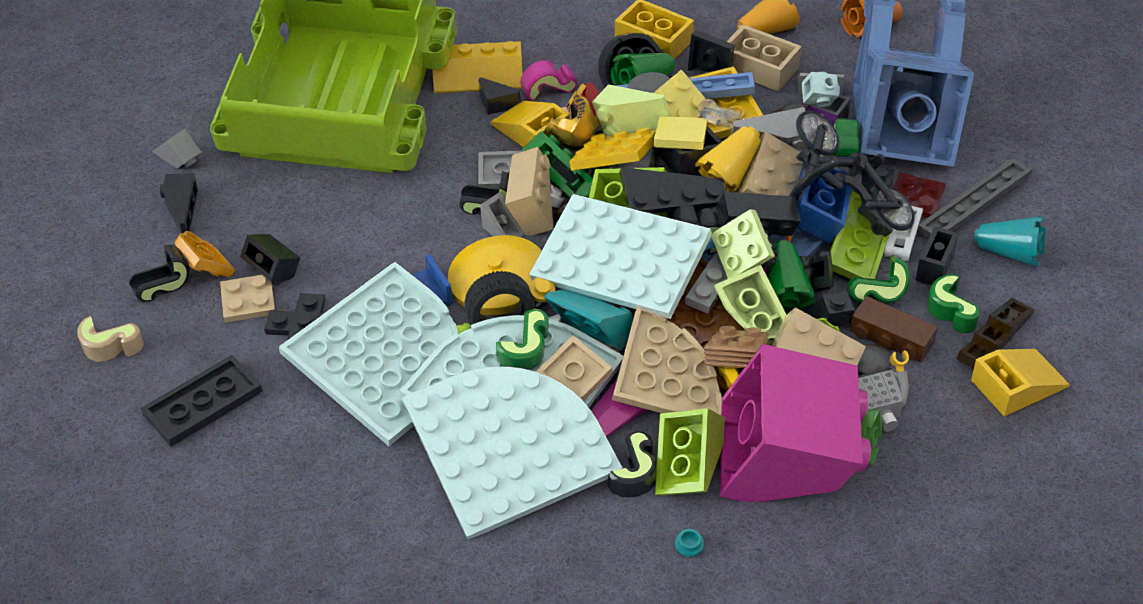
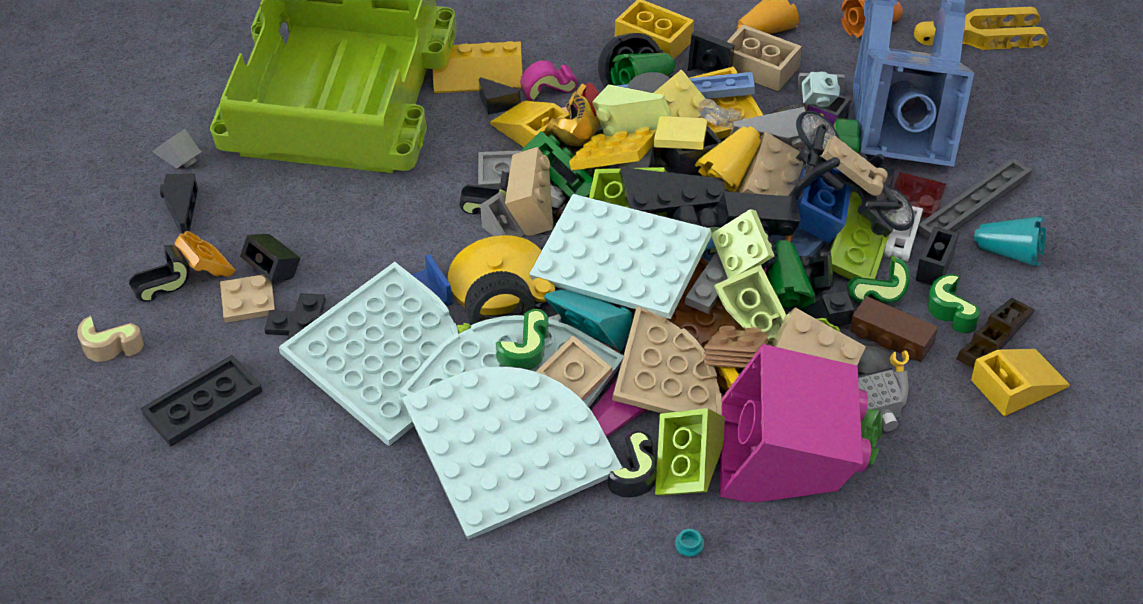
(855, 166): none -> tan plate
(981, 33): none -> yellow piece

